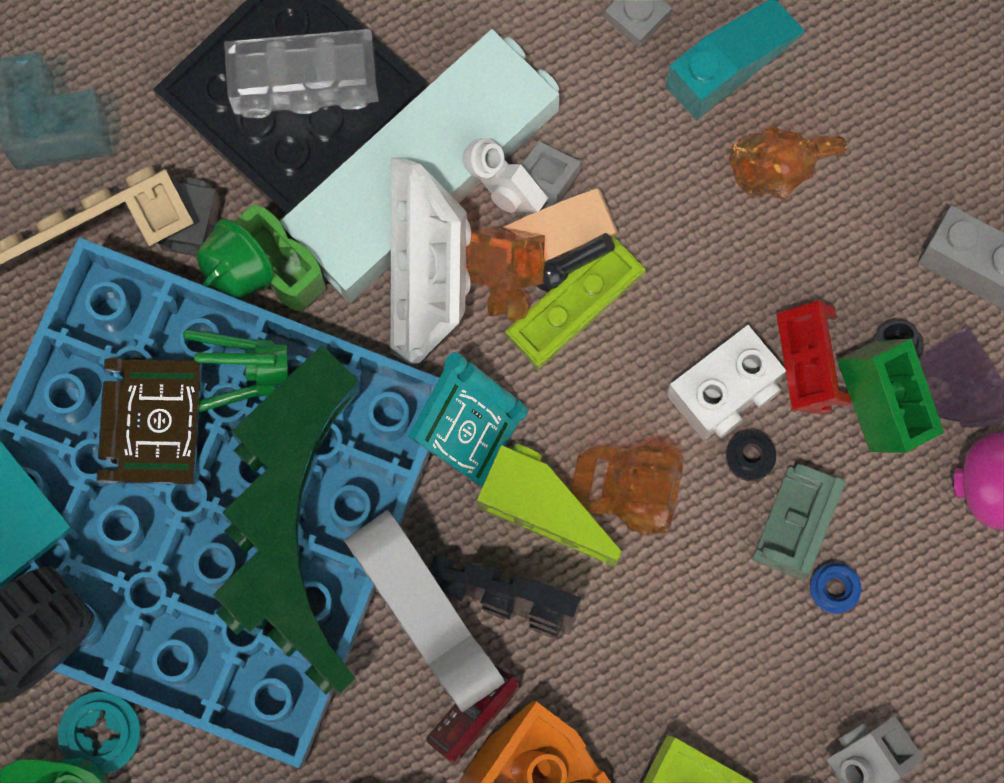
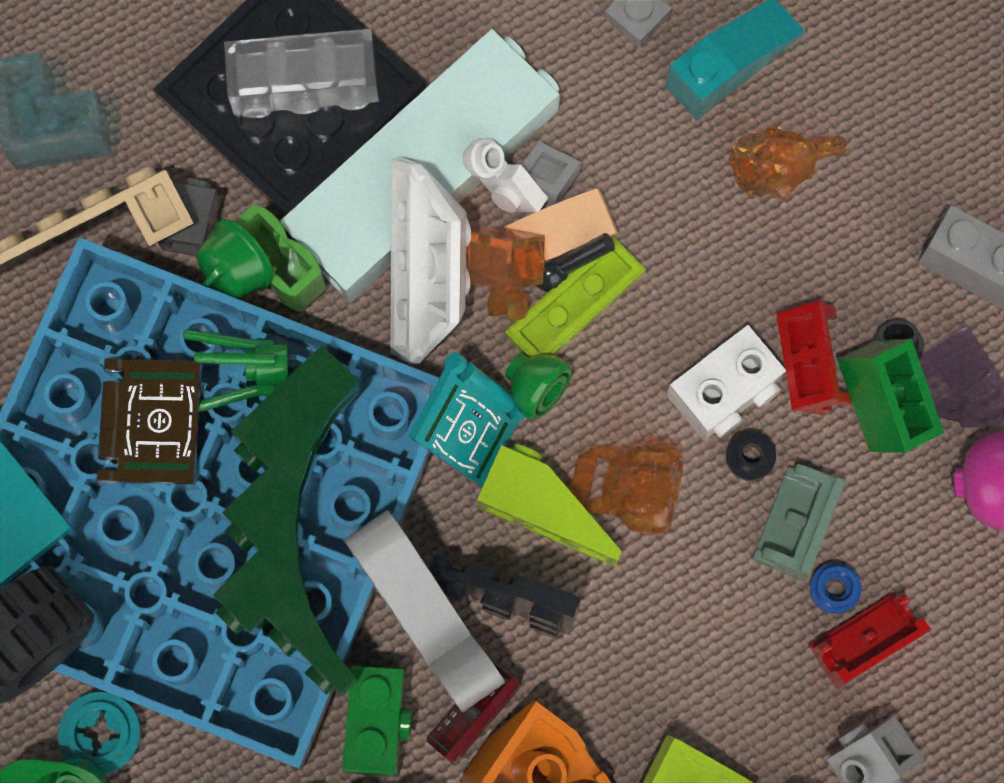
(376, 722): none -> green brick
(537, 383): none -> green brick
(868, 639): none -> red hinge

